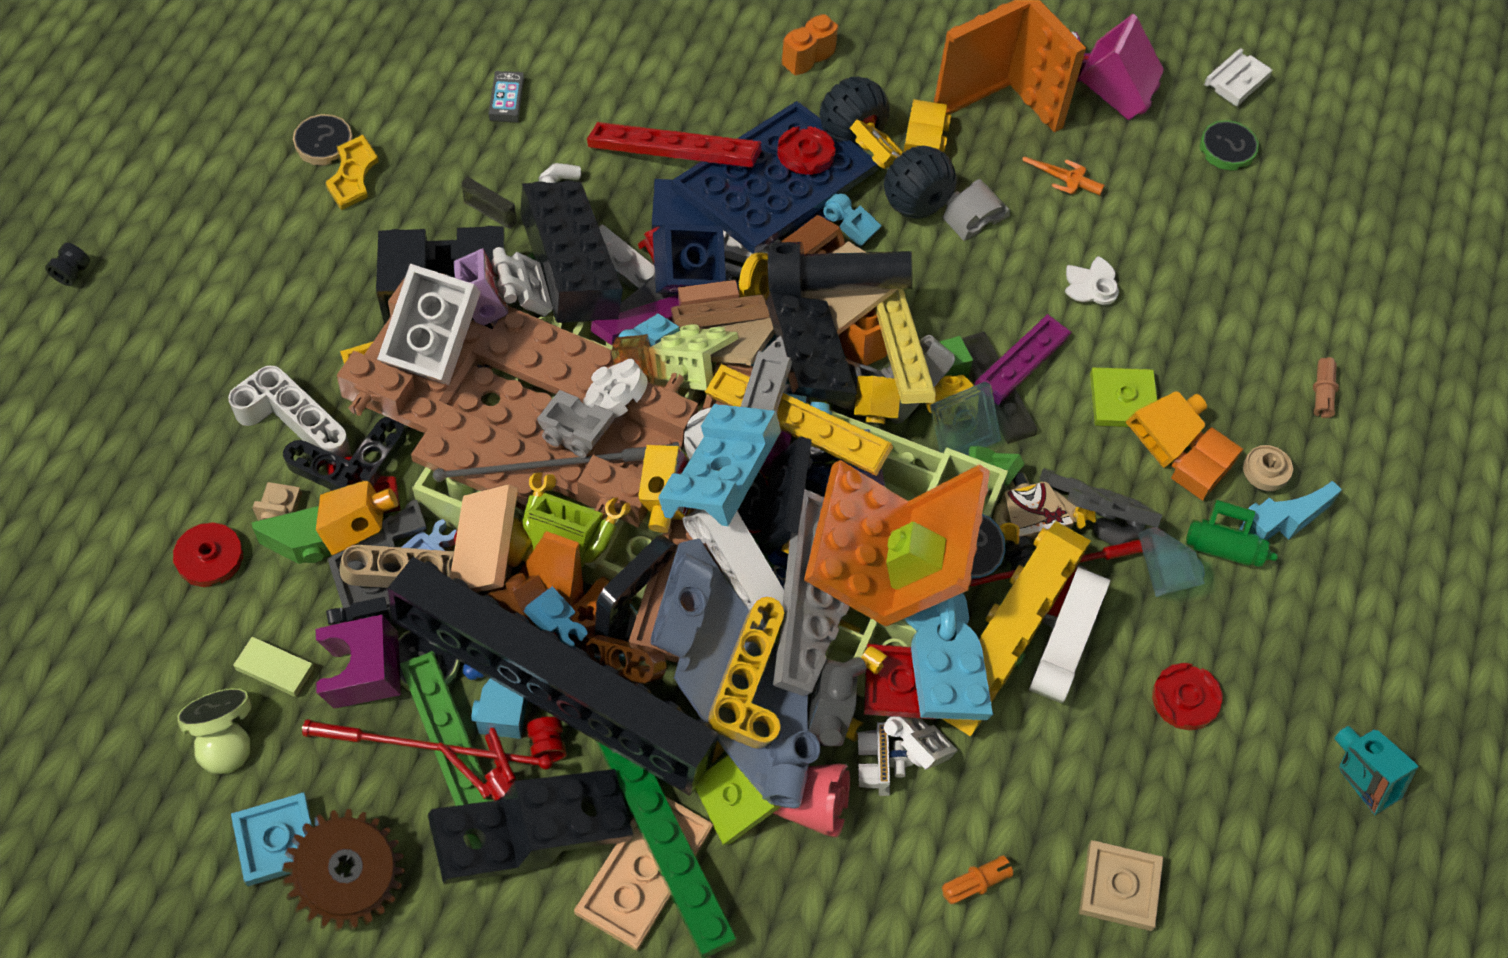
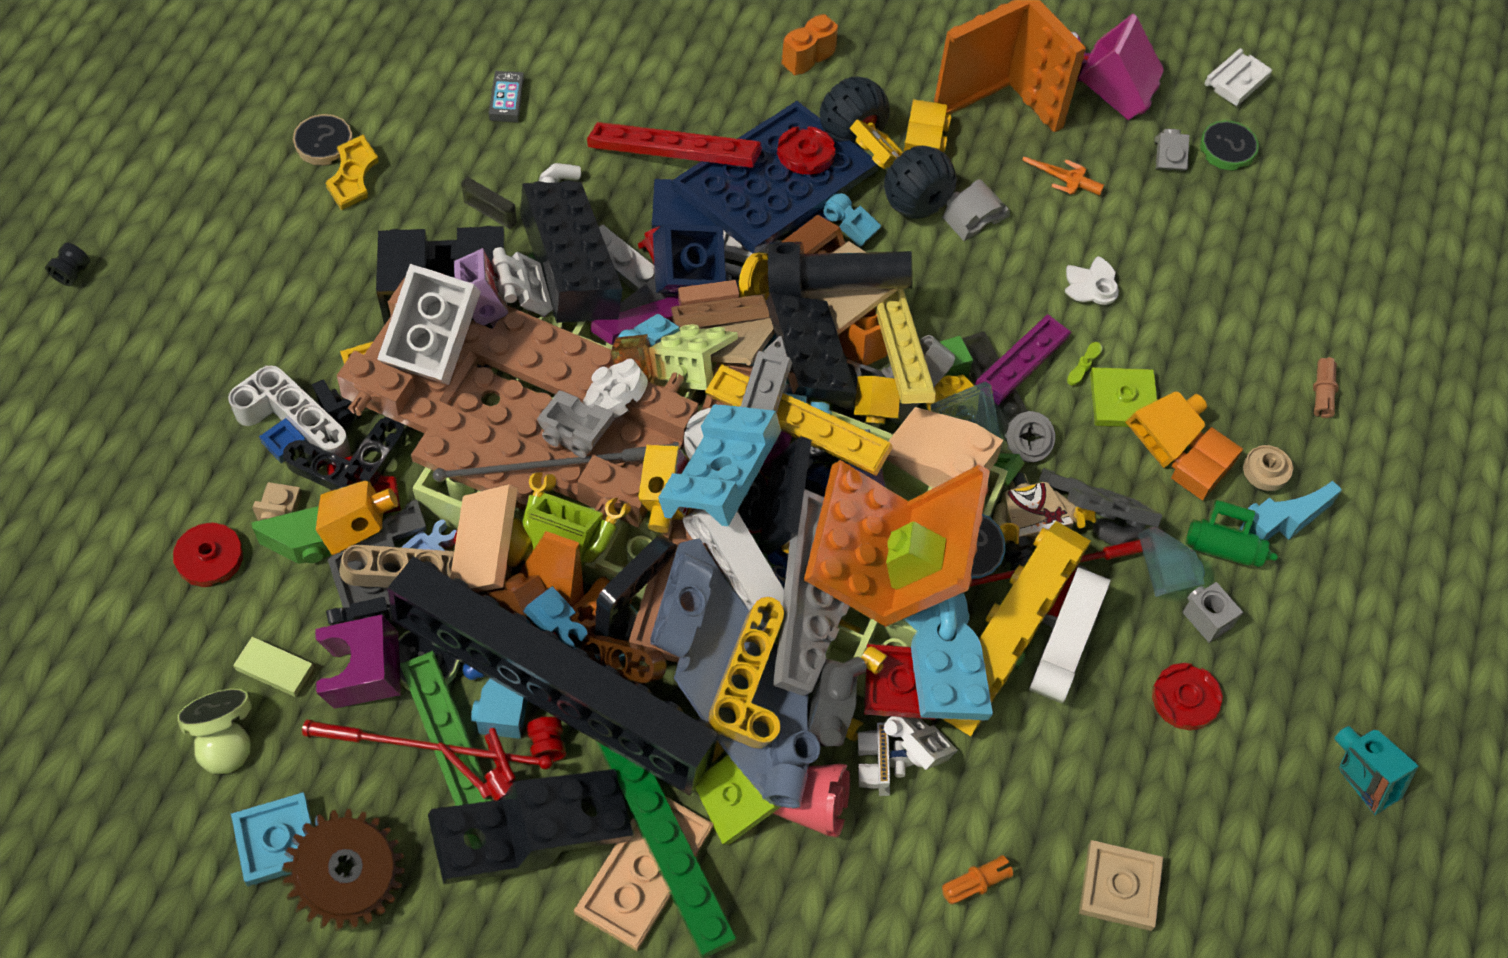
(279, 437): none -> blue plate
(333, 405): none -> black bracket
(941, 446): none -> light nougat slope
(1039, 426): none -> light grey gear
(1084, 363): none -> lime piece
(1172, 150): none -> light grey bracket
(1207, 623): none -> light grey brick

